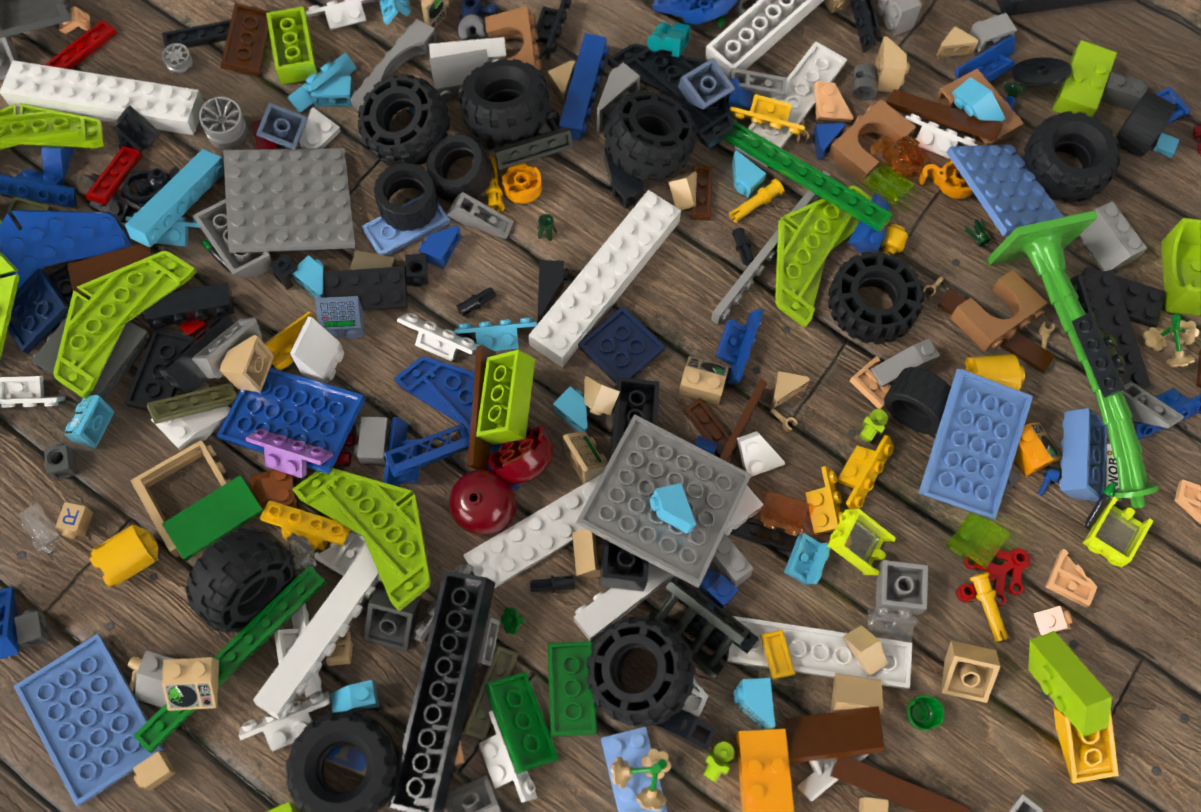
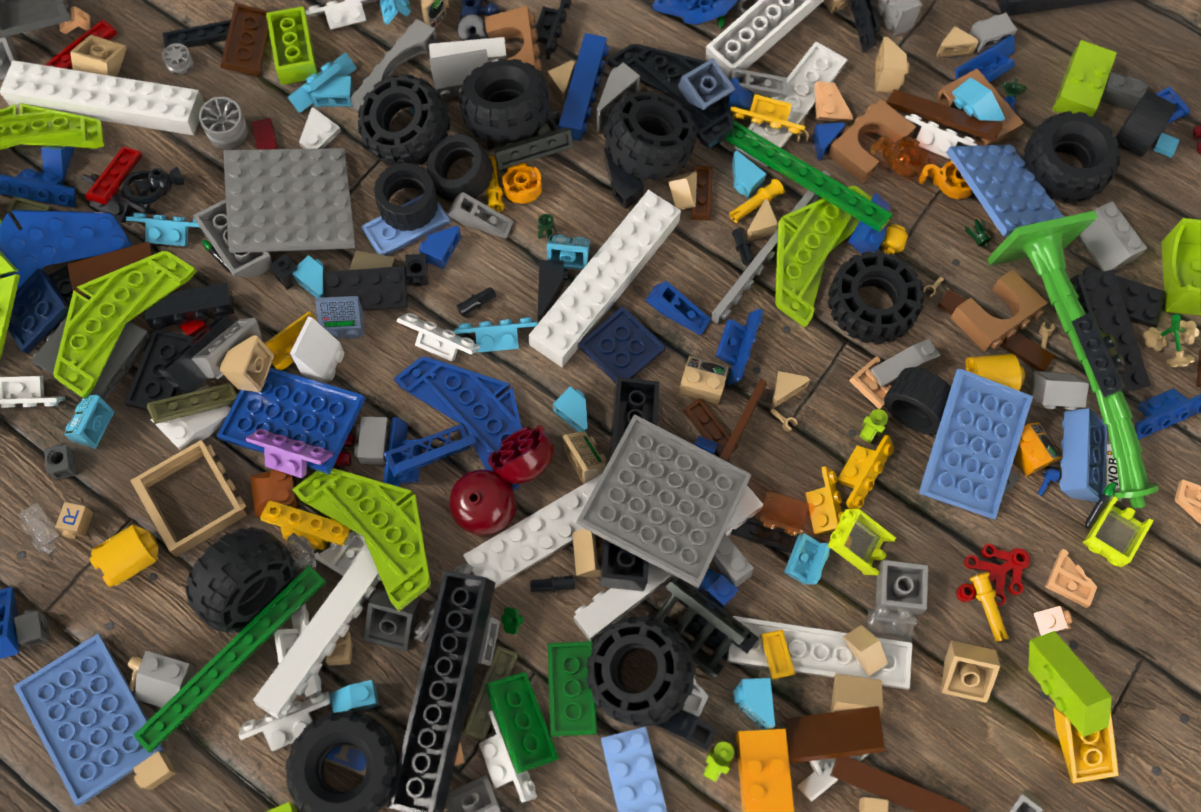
(98, 56): none -> tan slope
(135, 130): black slope -> none
(175, 198): medium azure brick -> none
(191, 683): tan slope -> none
(212, 518): green tile -> none
(282, 126): sand blue slope -> none
(478, 448): reddish brown tile -> none
(506, 397): lime brick -> none
(570, 250): none -> medium azure slope
(599, 396): tan slope -> none
(655, 765): tan plant -> none
(669, 38): teal legs -> none
(673, 507): medium azure slope -> none
(677, 307): none -> blue slope
(757, 454): white wing -> none
(763, 223): none -> tan slope
(864, 82): dark grey wheel -> none
(888, 184): clear neon green slope -> none
(925, 712): green hair -> none
(978, 539): clear neon green slope -> none
(1041, 71): black piece -> none
(1059, 389): none -> light grey piece
(1148, 408): light grey slope -> none

